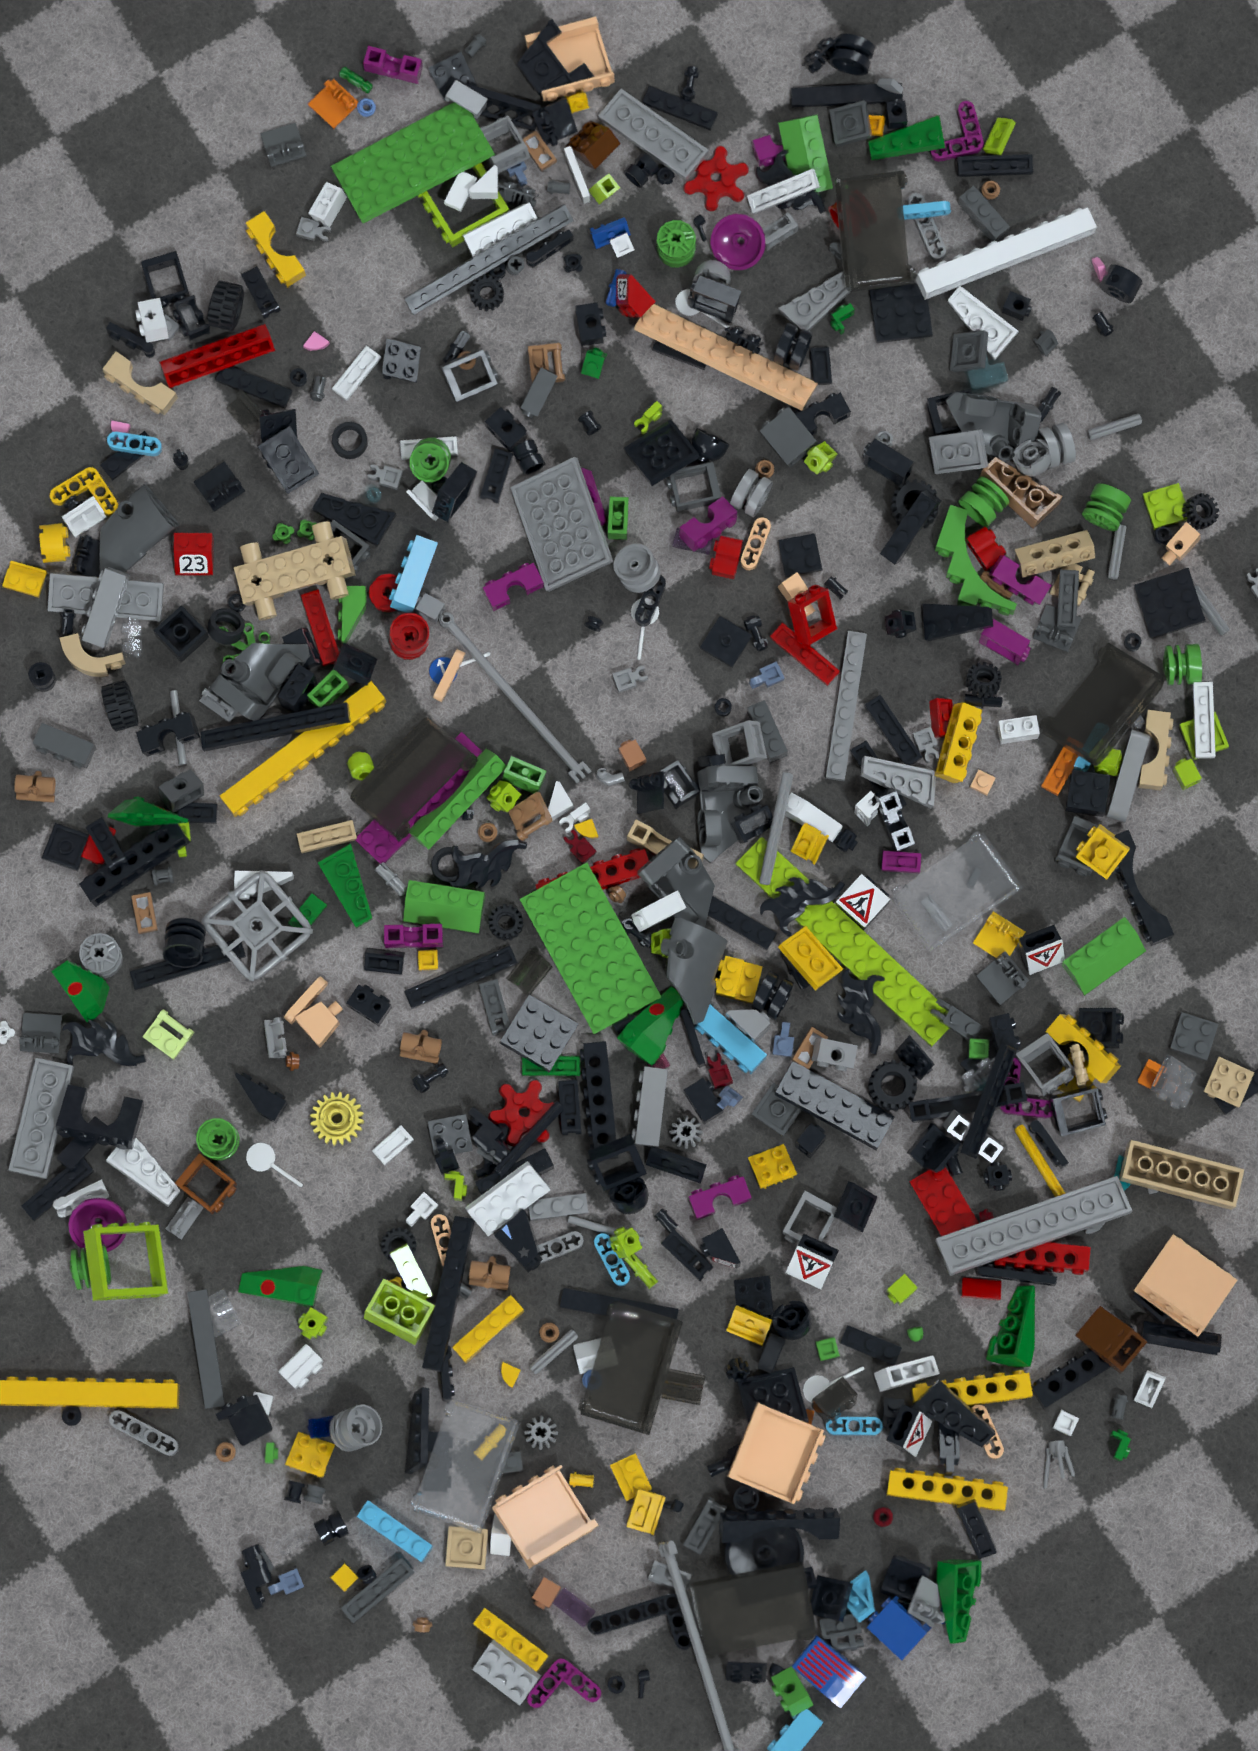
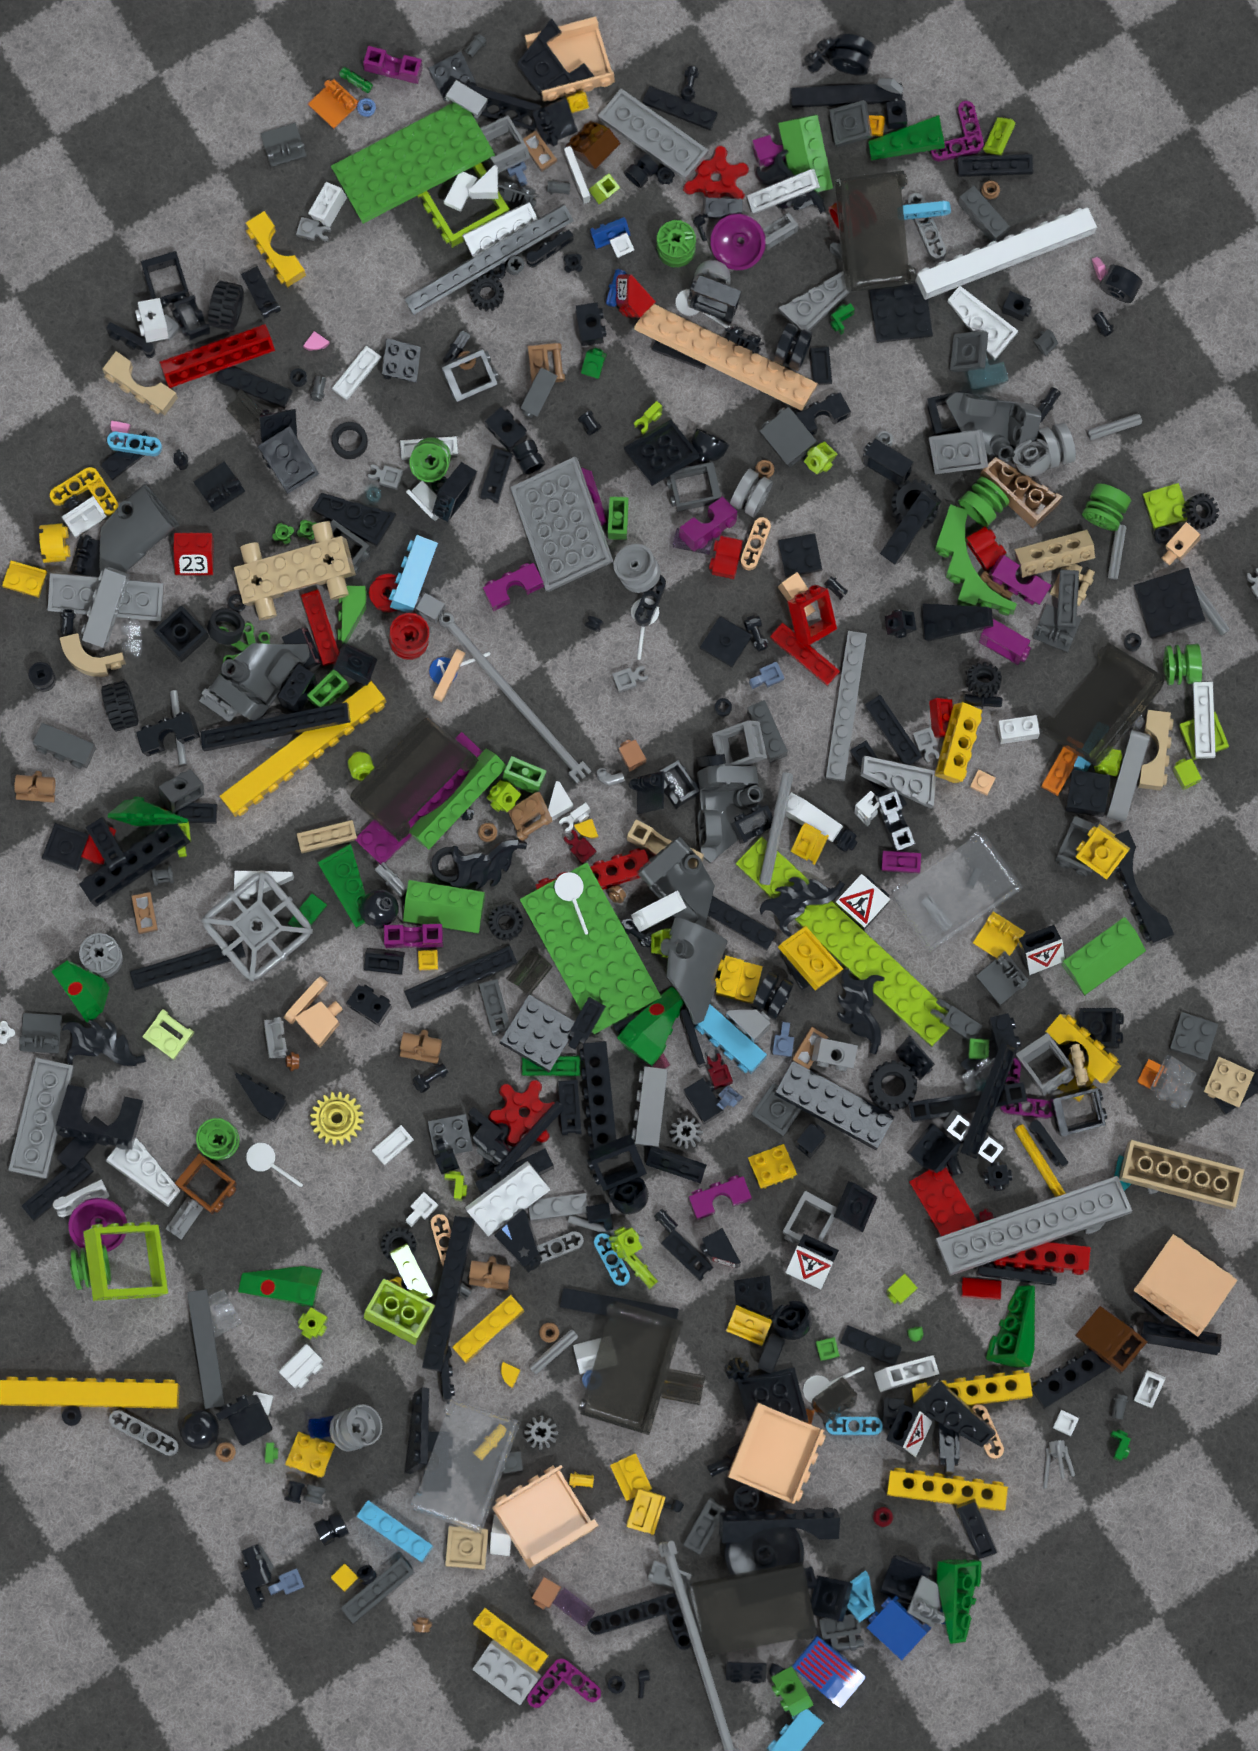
(184, 942): black wheel -> none
(199, 1429): none -> black cylinder
(379, 908): none -> black cylinder
(569, 888): none -> white piece
(586, 1022): none -> black hinge
(600, 1213): none -> black panel
(721, 207): none -> black window

